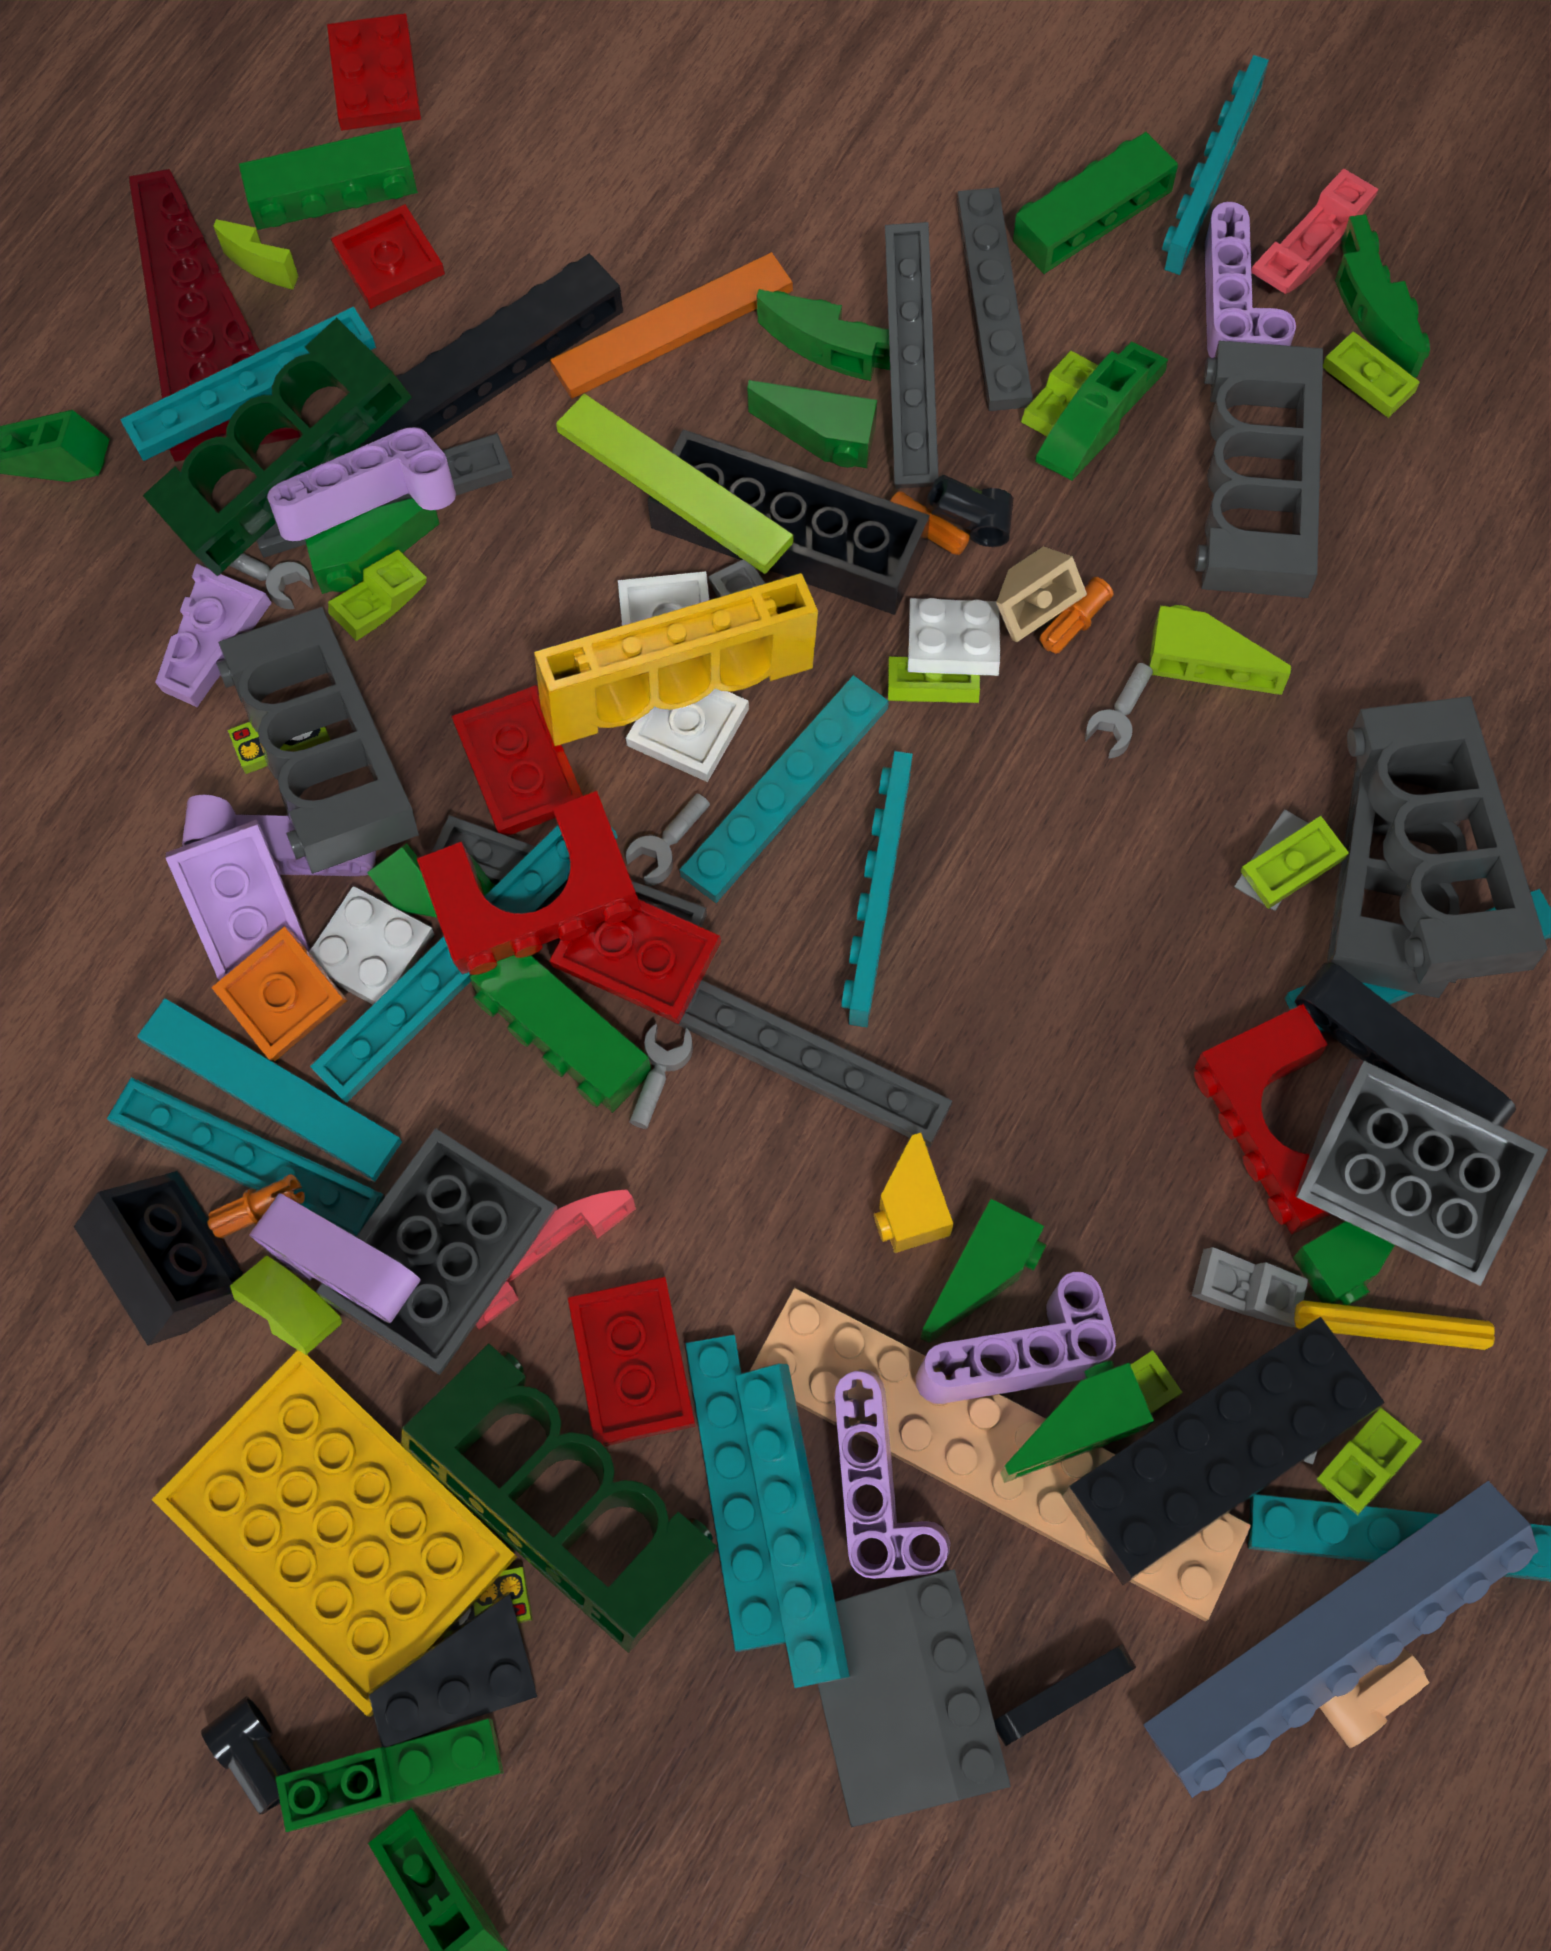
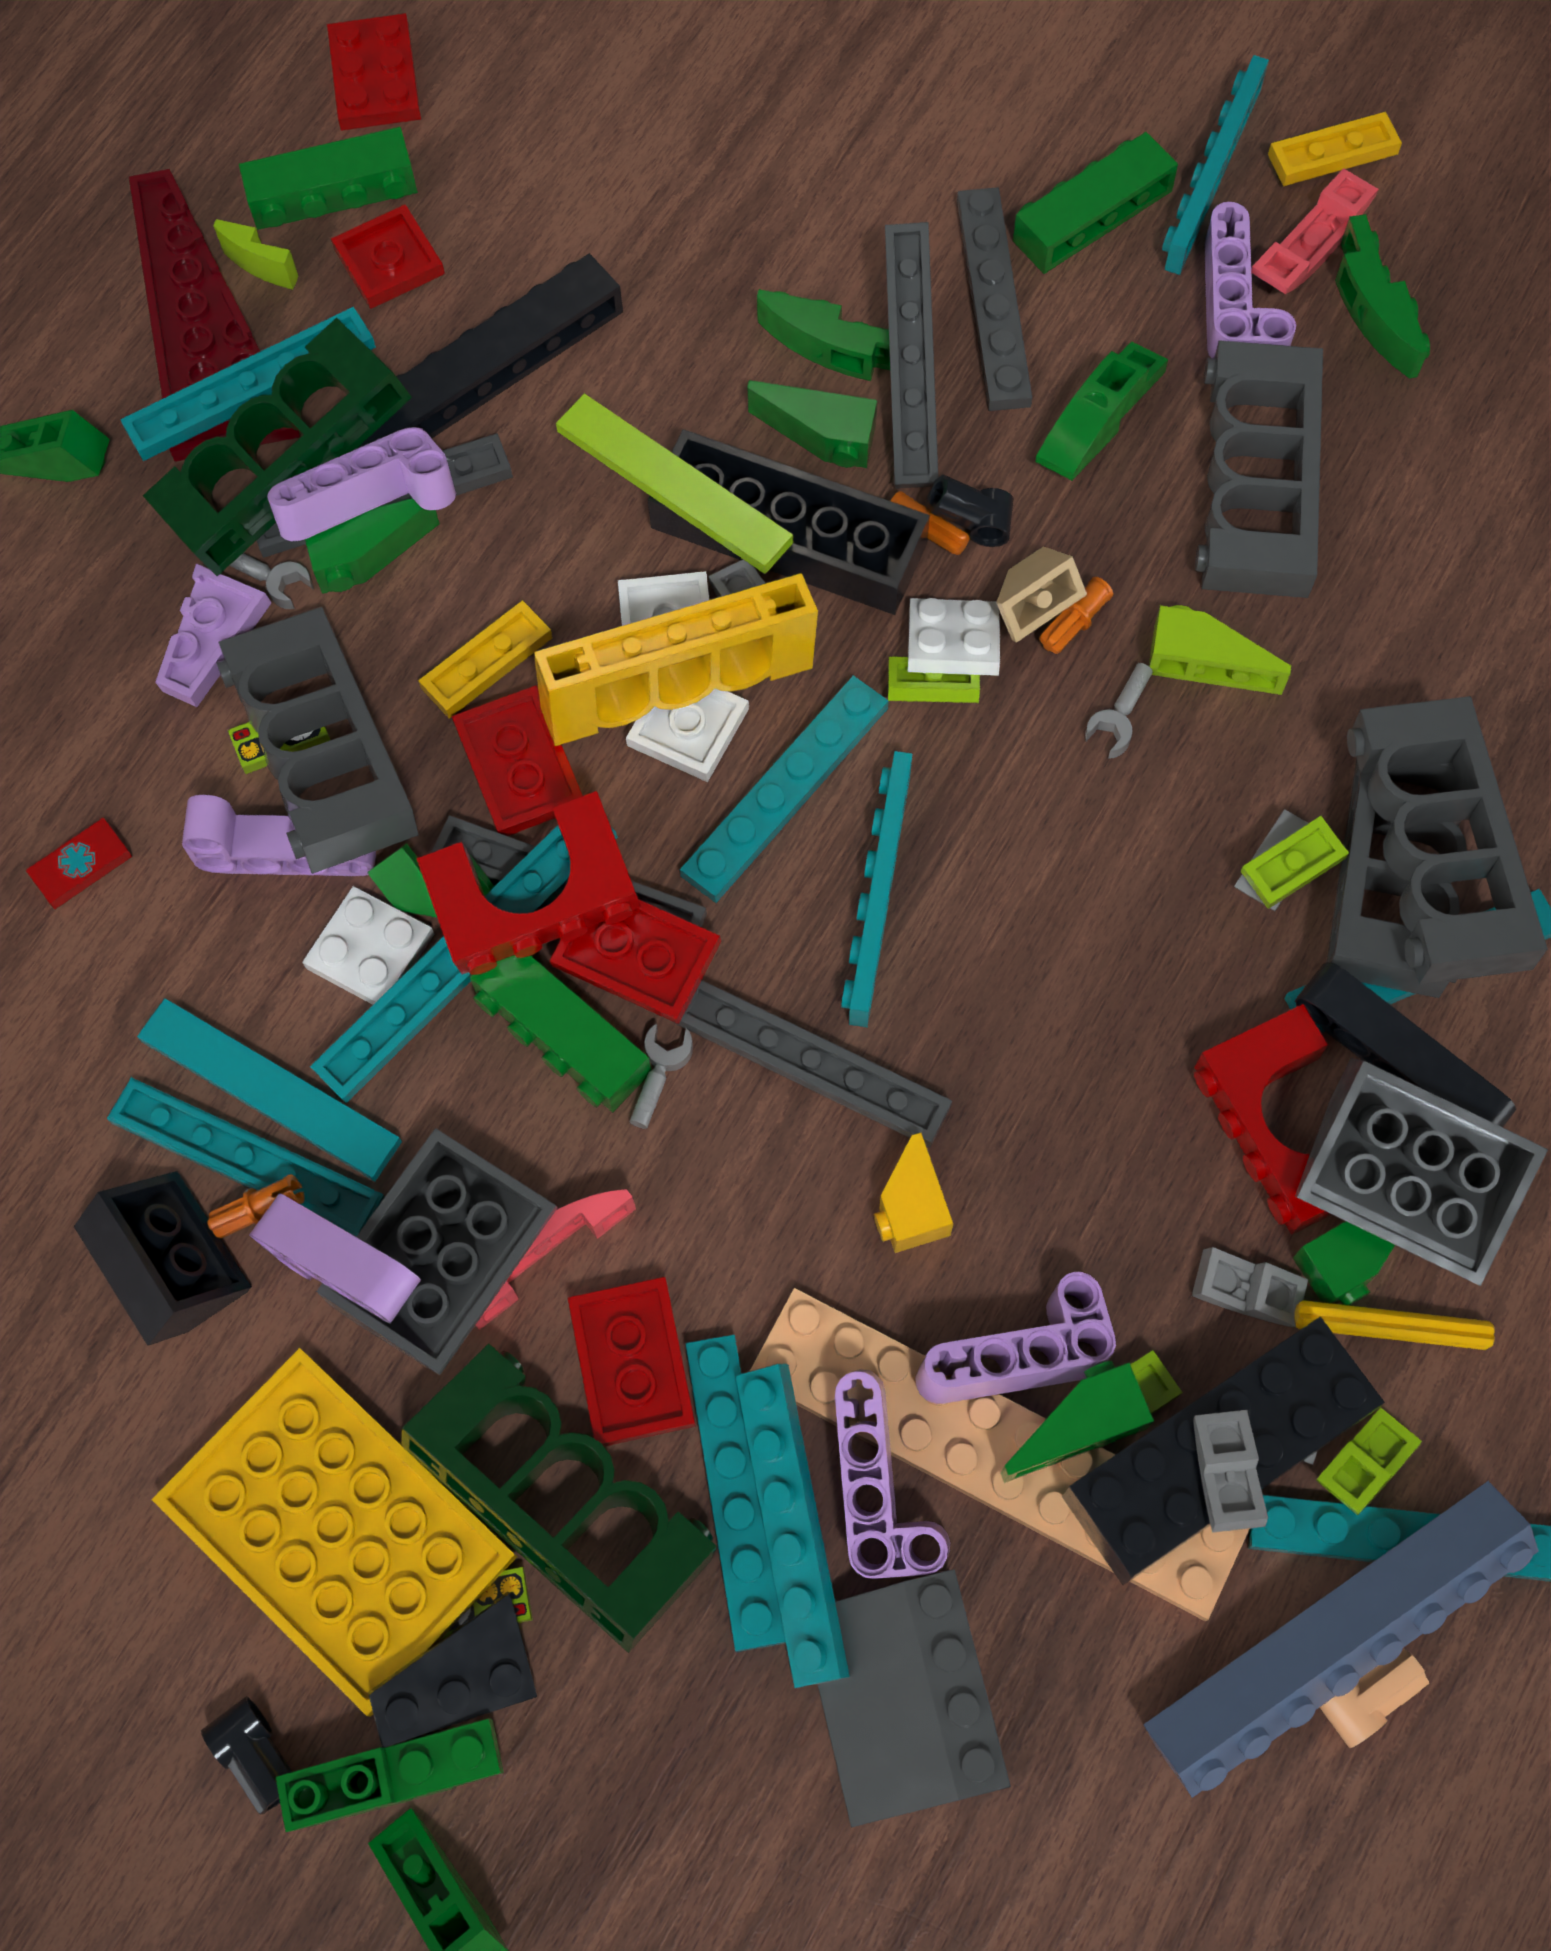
(78, 863): none -> red tile
(233, 894): lavender plate -> none
(279, 994): orange plate -> none
(288, 1304): lime slope -> none
(382, 593): lime slope -> none
(485, 659): none -> yellow plate
(660, 847): light grey piece -> none
(668, 326): orange tile -> none
(989, 1264): green slope -> none
(1060, 389): lime slope -> none
(1064, 1695): black beam -> none
(1229, 1471): none -> light grey slope
(1334, 148): none -> yellow plate
(1370, 374): lime plate -> none

